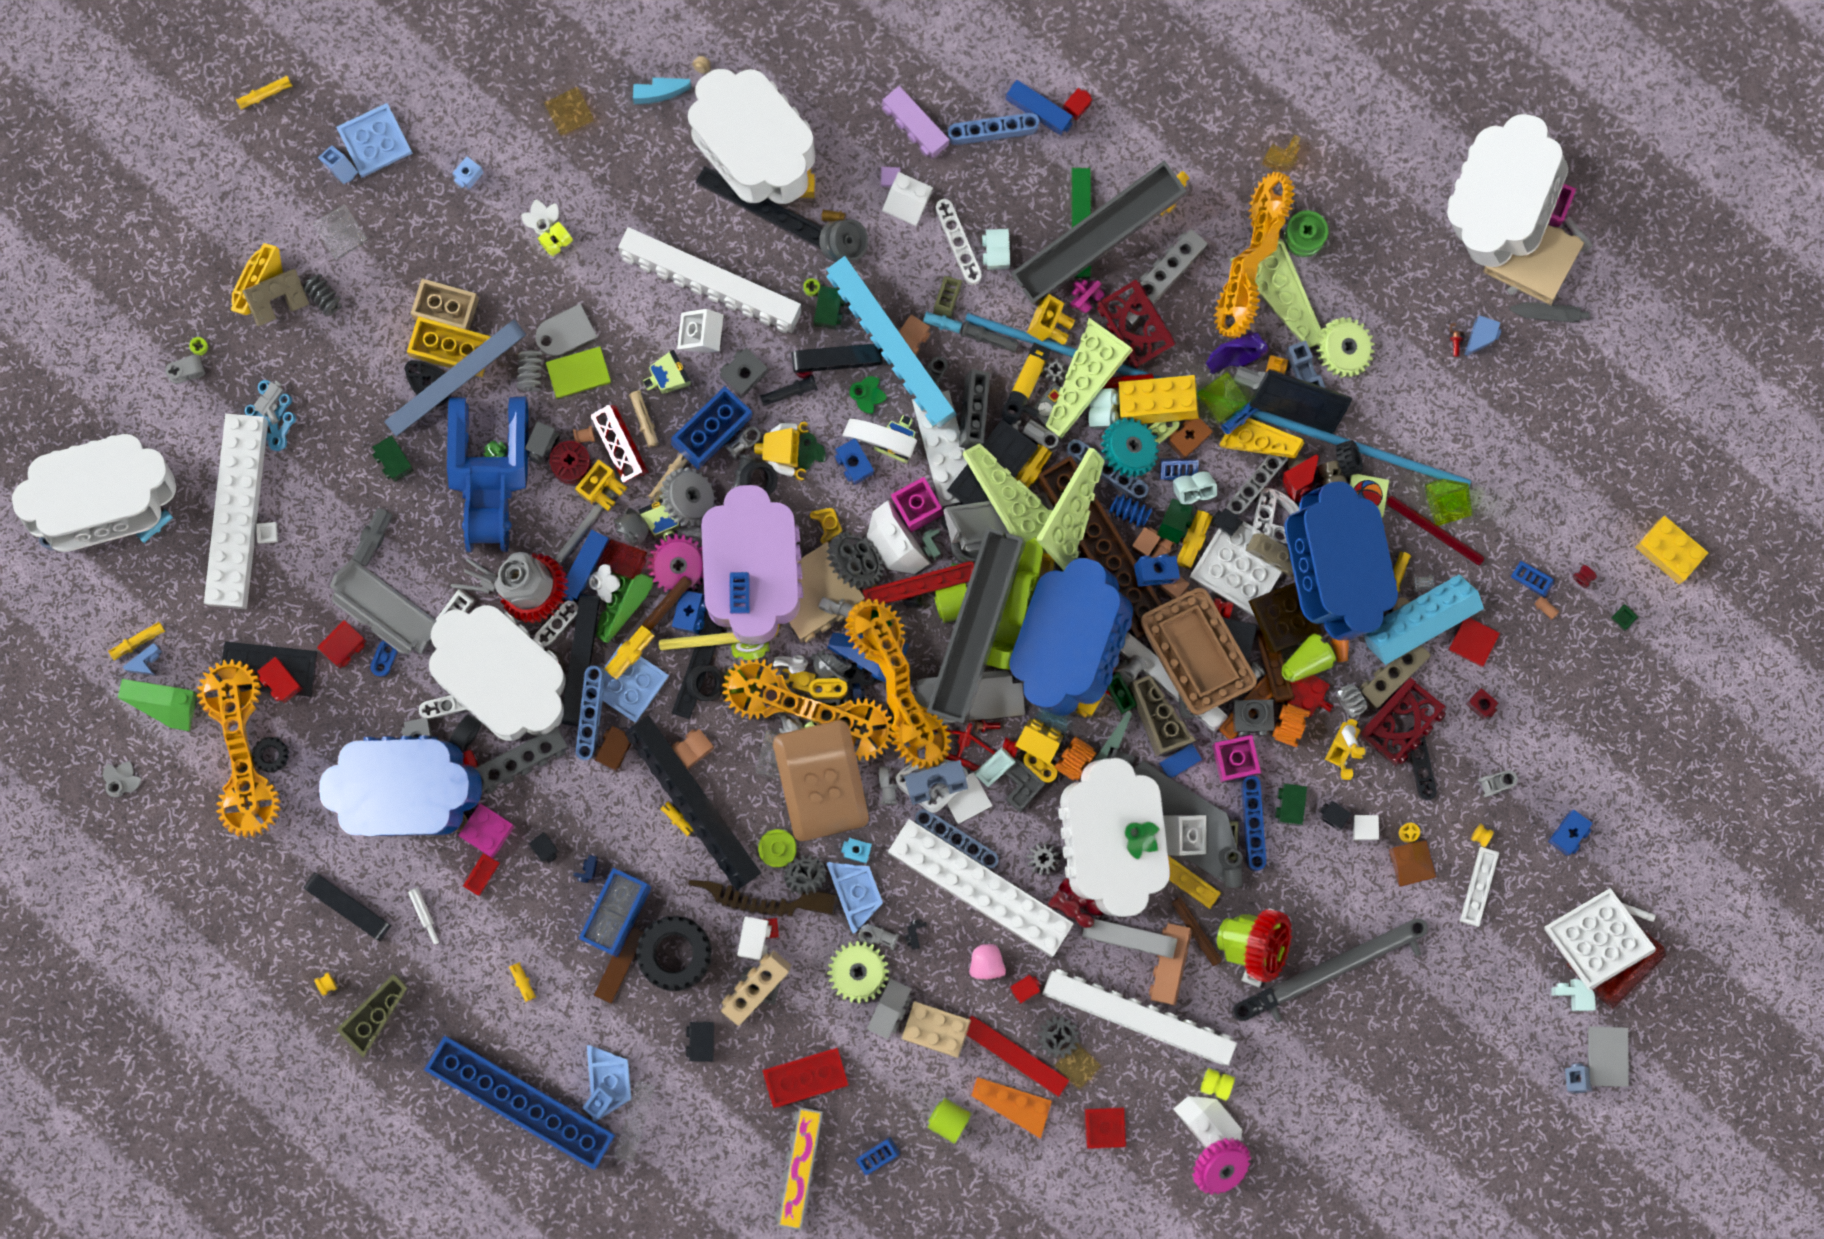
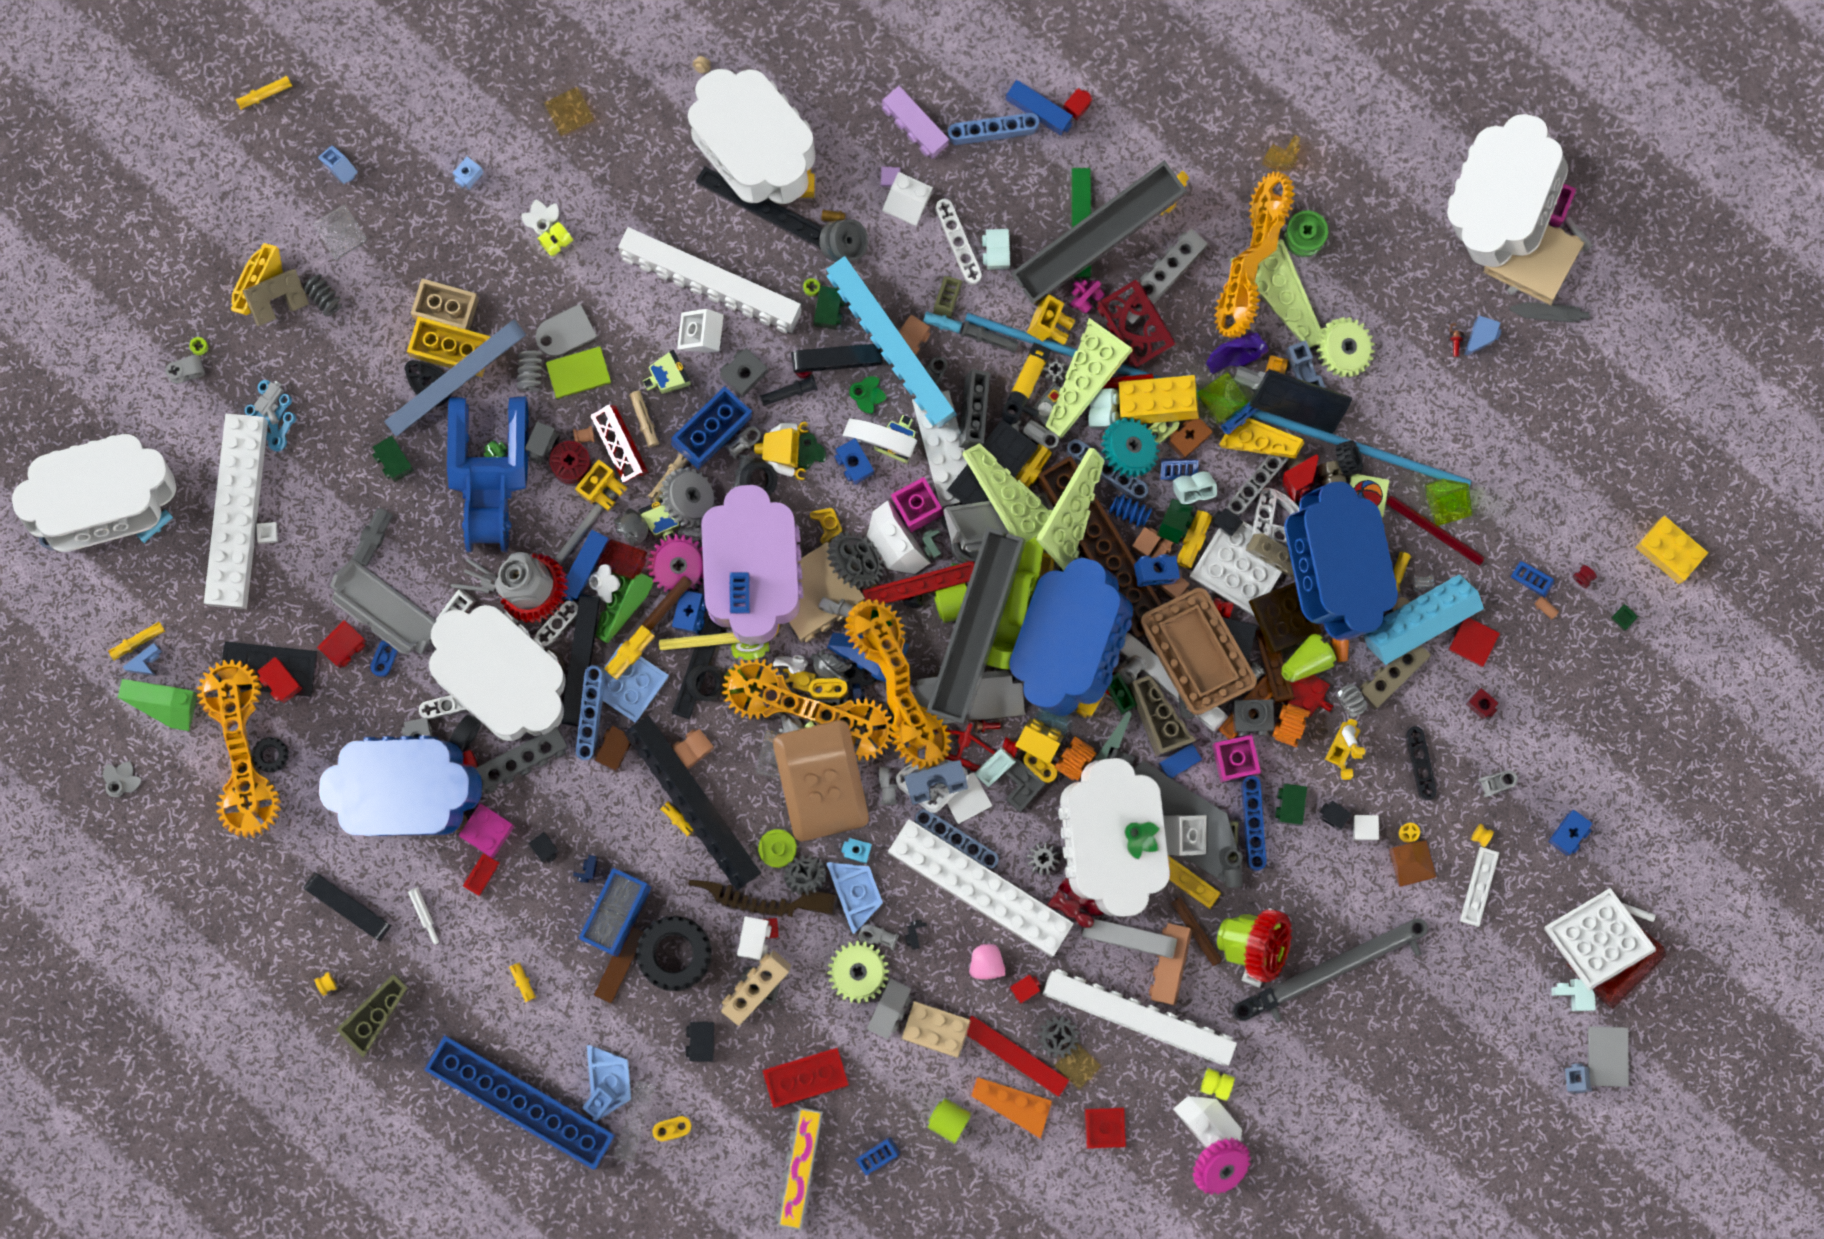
(374, 140): light blue plate -> none
(660, 90): medium azure slope -> none
(672, 1129): none -> yellow plate
(1403, 695): dark red fence -> none

